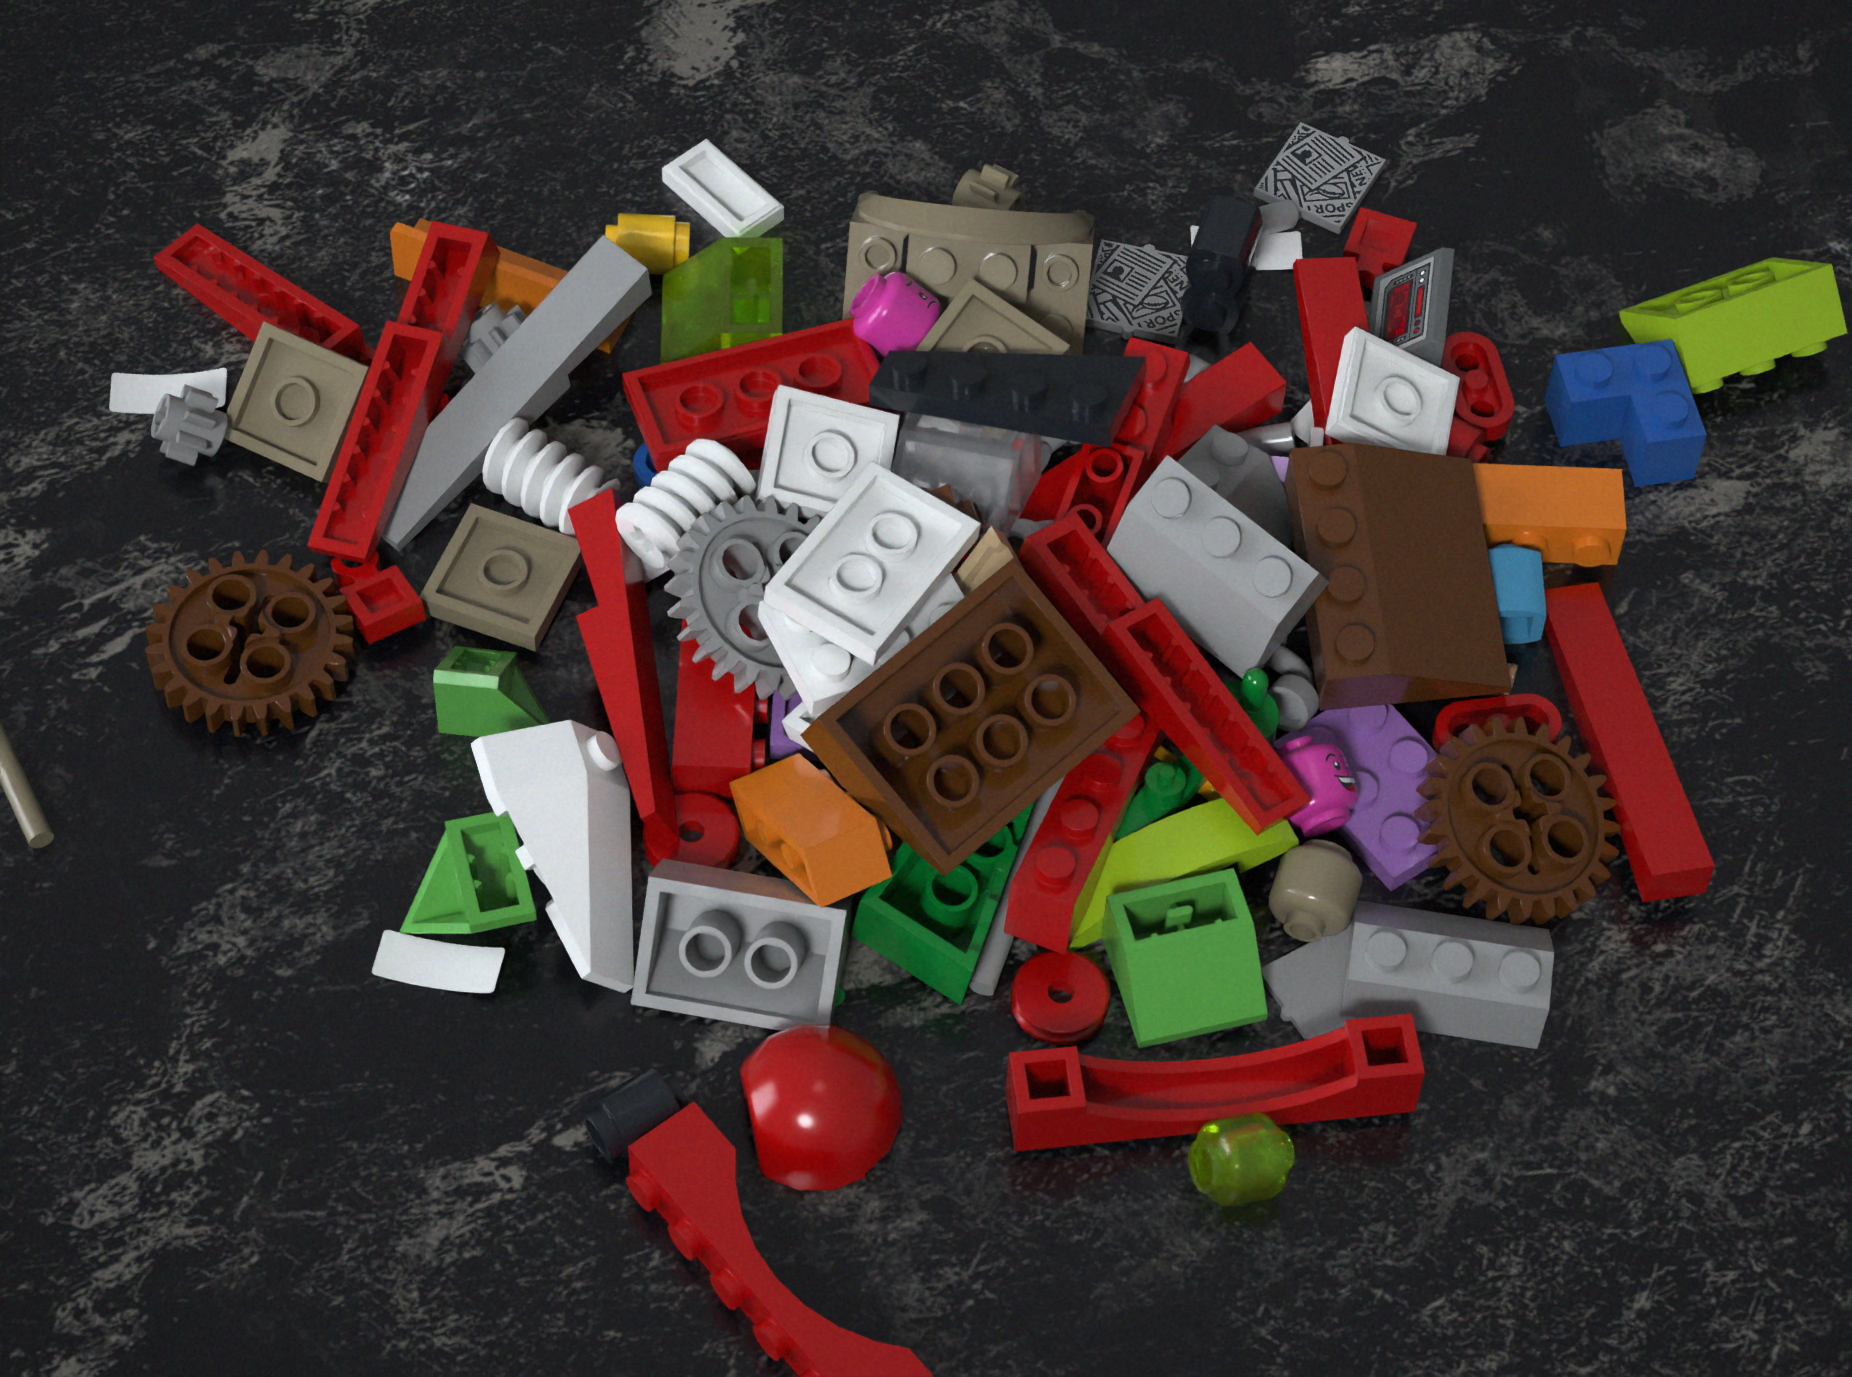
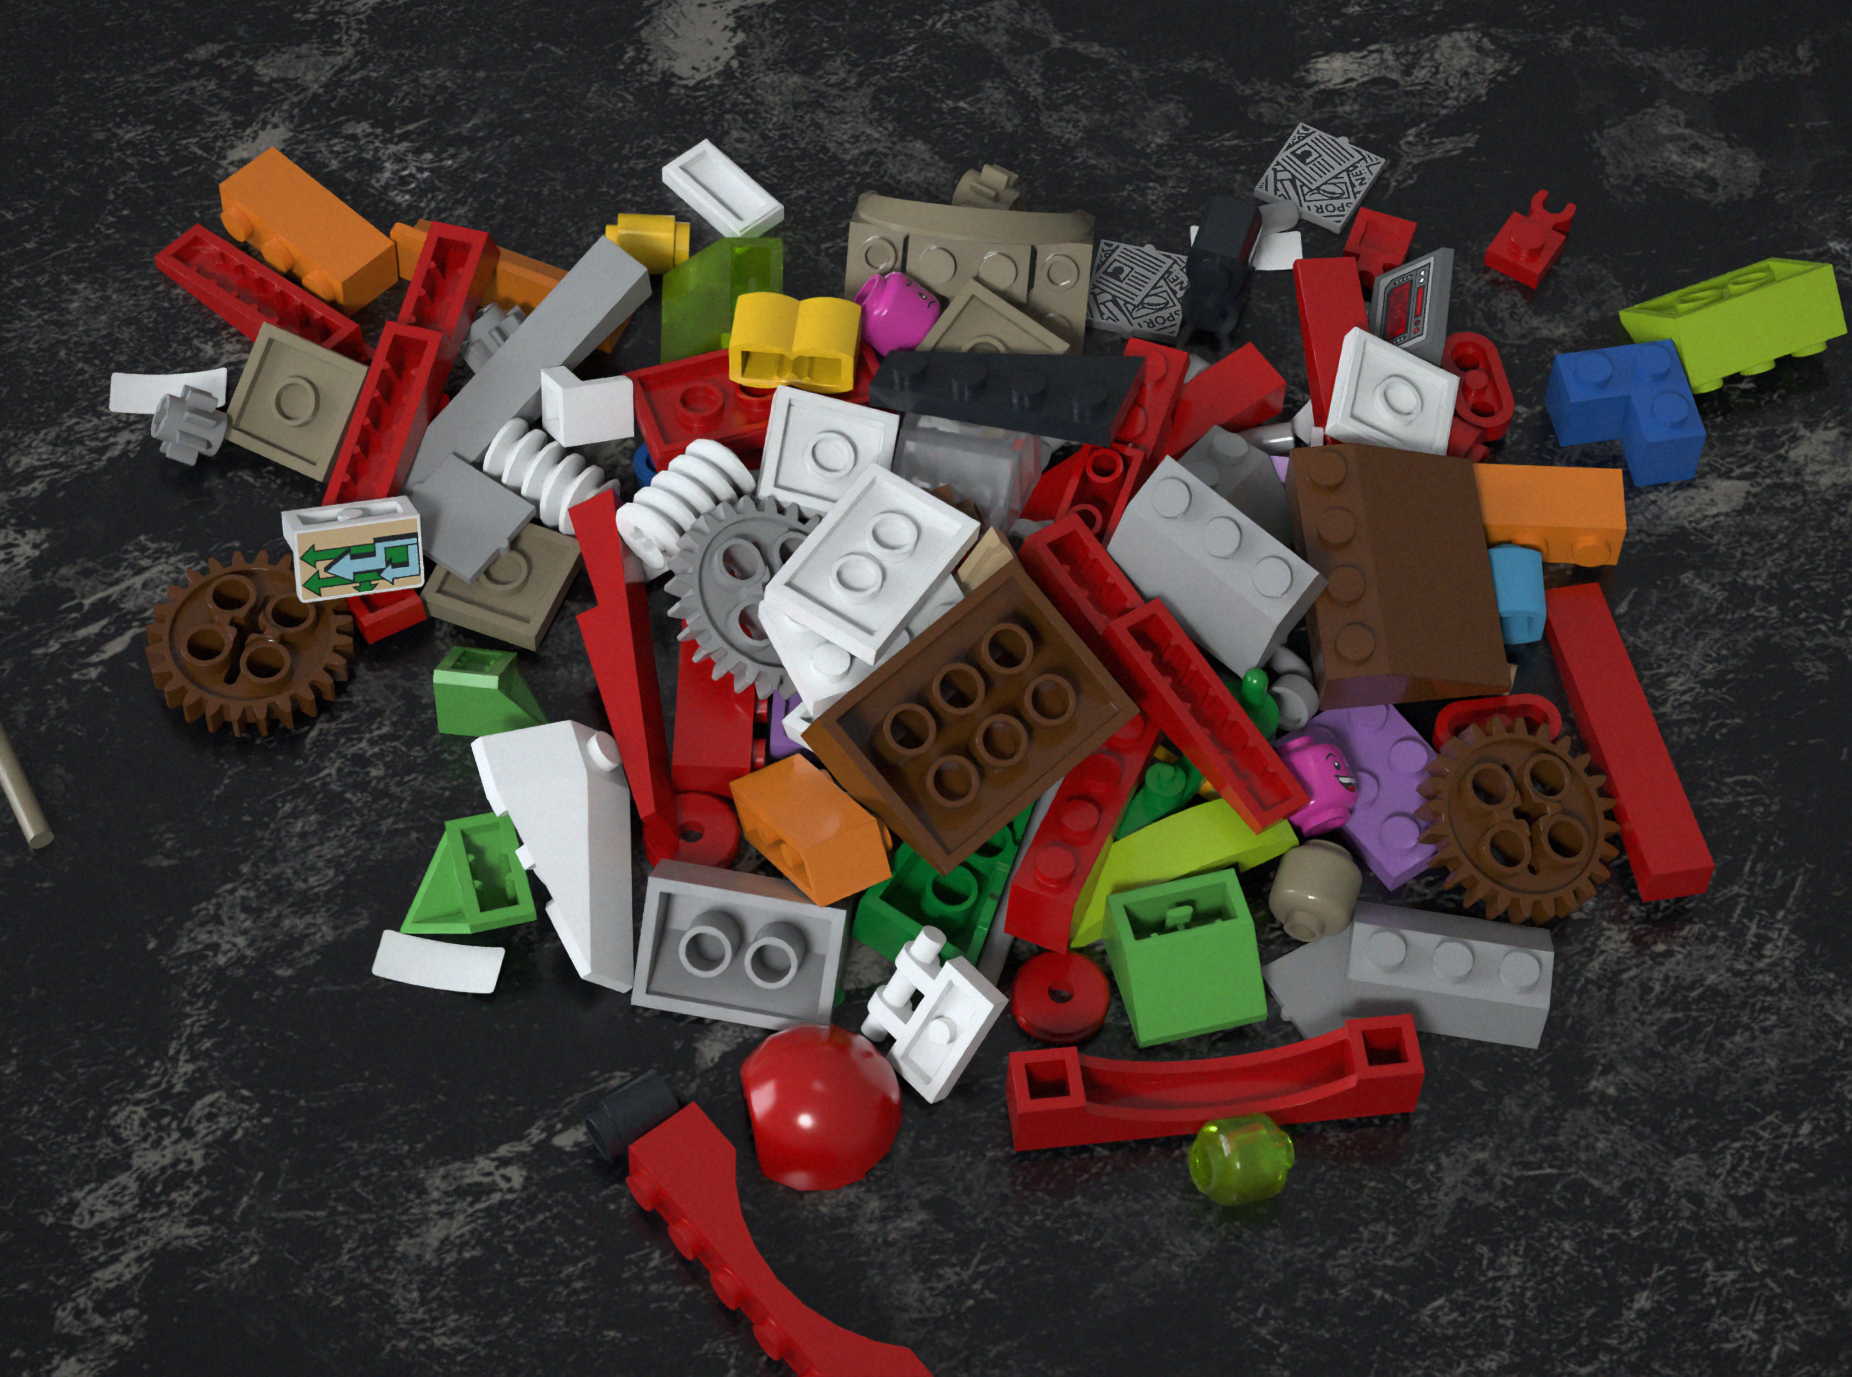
(308, 233): none -> orange brick
(355, 548): none -> panel
(467, 518): none -> light grey piece
(586, 410): none -> white panel
(795, 342): none -> yellow brick
(948, 1023): none -> white plate
(1530, 244): none -> red plate

